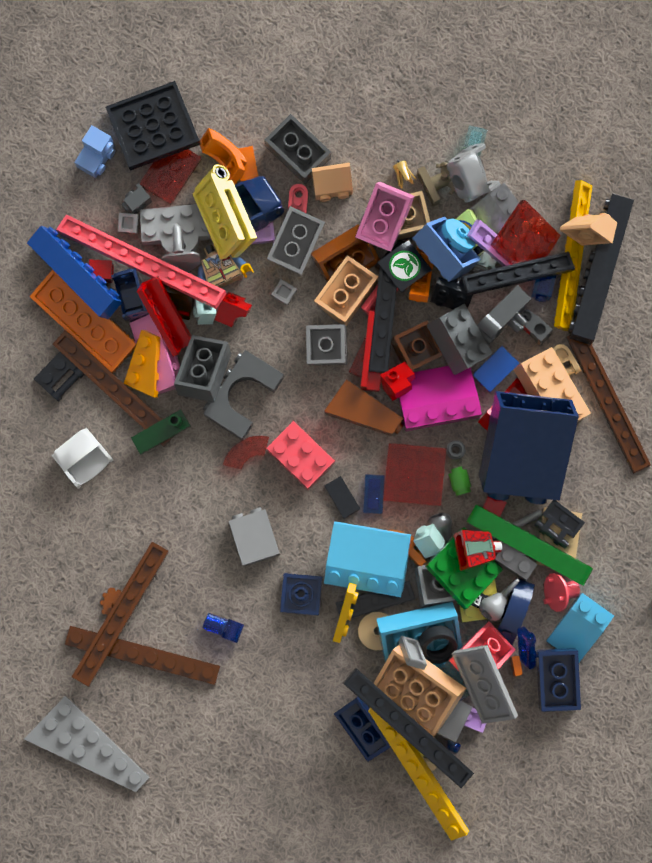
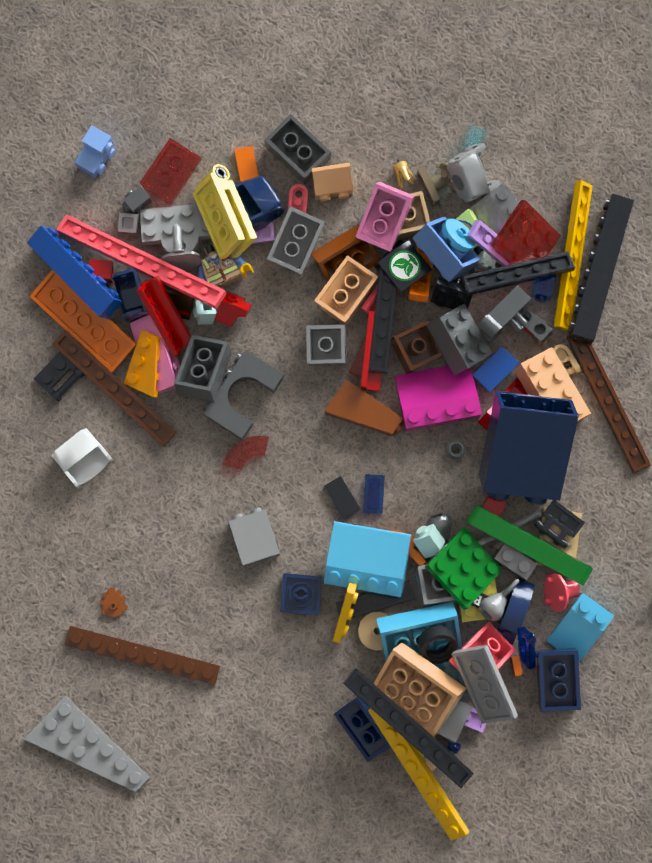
(120, 614): reddish brown plate -> none
(152, 125): black plate -> none
(160, 432): dark green piece -> none
(224, 153): orange arch -> none
(226, 628): clear blue piece -> none
(284, 292): light grey plate -> none
(300, 455): coral brick -> none
(397, 381): red brick -> none
(412, 652): light grey tile -> none
(414, 474): clear red plate -> none
(460, 481): bright green brick -> none
(475, 548): red torso -> none
(591, 229): light nougat slope -> none

